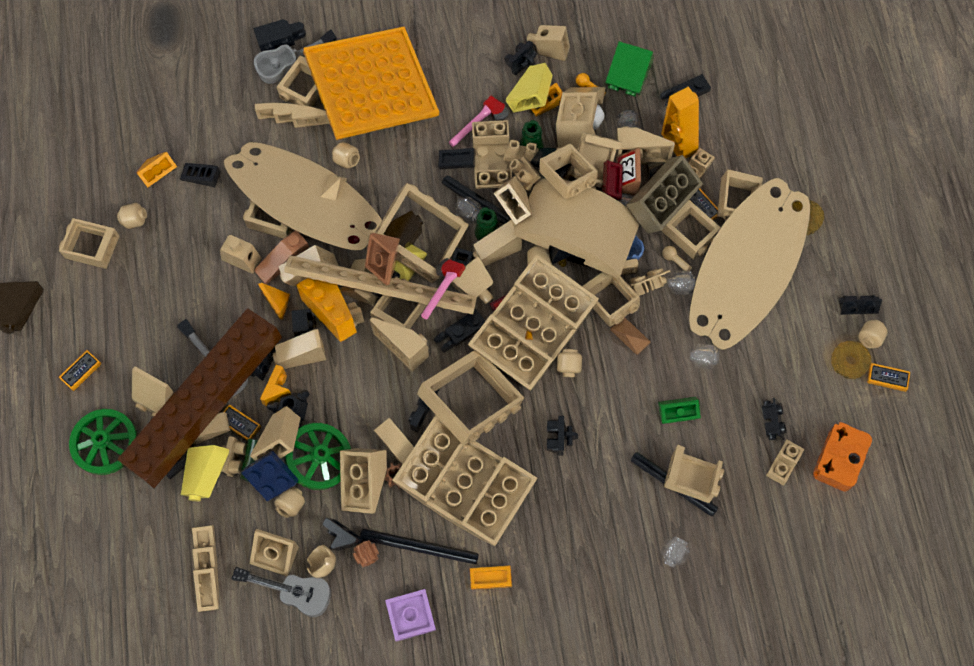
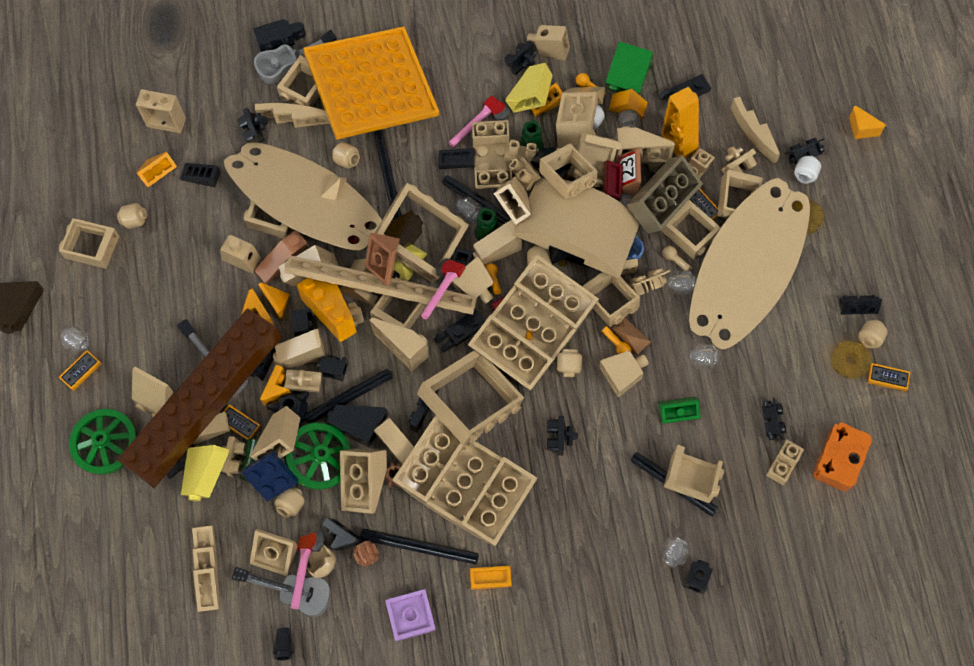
(74, 339): none -> clear head
(166, 110): none -> tan window
(254, 304): none -> light orange slope
(255, 123): none -> black hips
(283, 645): none -> black cone
(303, 380): none -> tan hips
(306, 544): none -> piece
(333, 367): none -> black brick
(348, 395): none -> black axle
(357, 421): none -> black slope
(386, 169): none -> black axle
(493, 270): none -> light orange bar
(620, 346): none -> light orange bar
(623, 371): none -> tan torso
(628, 101): none -> light orange slope
(695, 583): none -> black brick
(746, 159): none -> tan hips
(757, 134): none -> tan slope
(807, 169): none -> white head
(812, 147): none -> black hinge
(864, 124): none -> light orange slope

